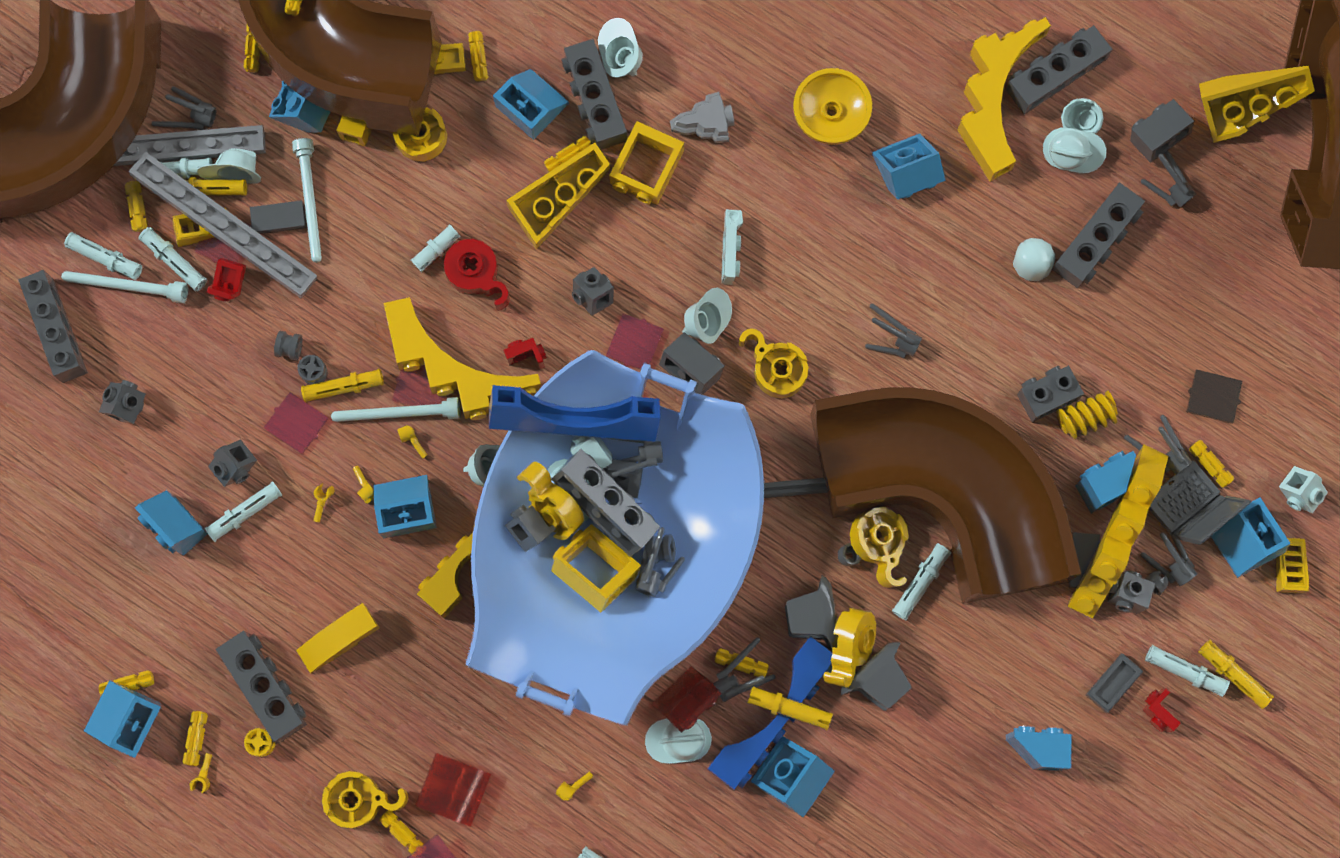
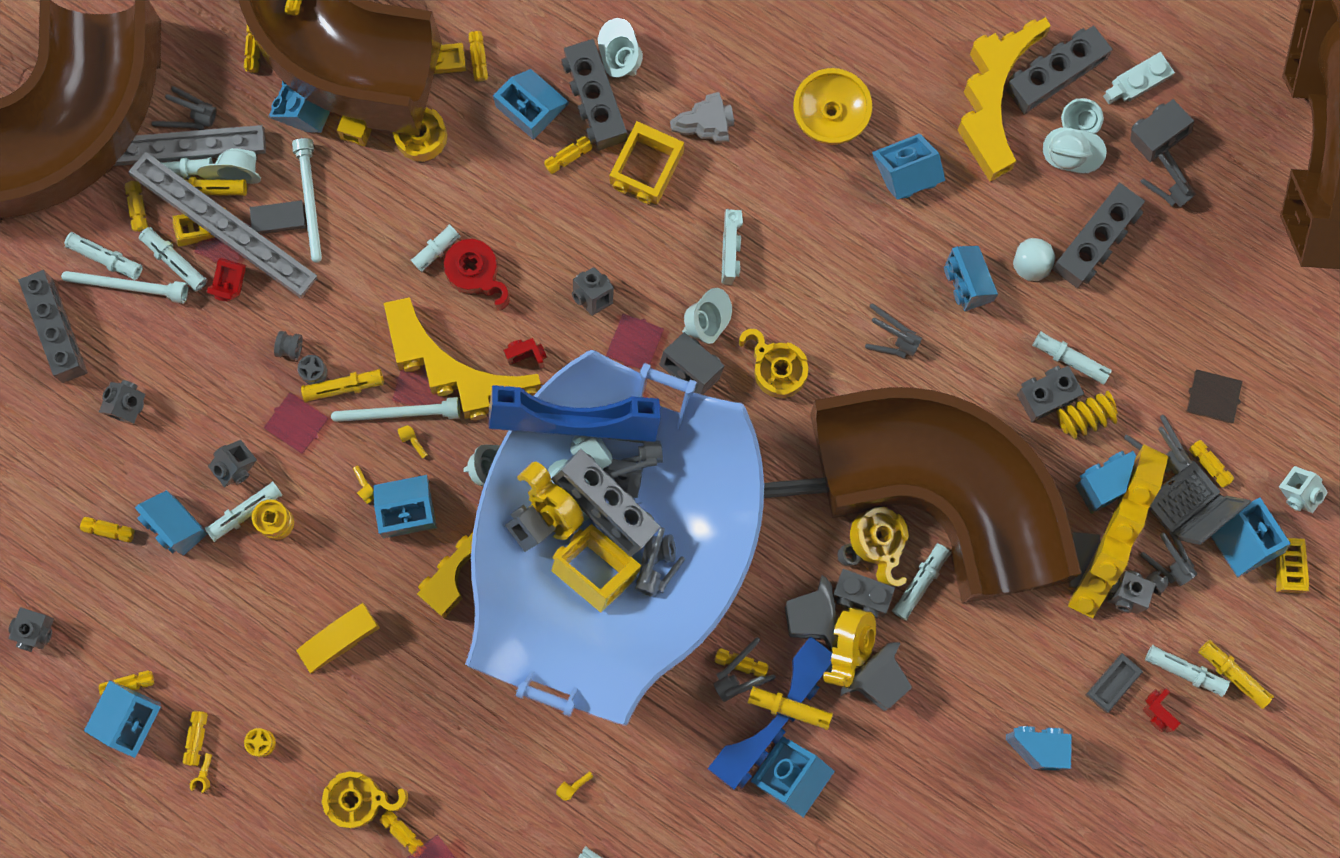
(30, 629): none -> dark grey brick
(107, 529): none -> yellow axle
(233, 655): dark grey brick -> none
(272, 519): none -> yellow wheel
(321, 499): yellow hand -> none
(453, 789): clear red slope -> none
(554, 196): yellow wedge -> none
(671, 746): light aqua piece -> none
(687, 699): clear red slope -> none
(862, 593): none -> dark grey brick
(970, 277): none -> dark azure slope
(1067, 355): none -> light aqua pin
(1139, 79): none -> light aqua hinge
(1245, 99): yellow wedge -> none

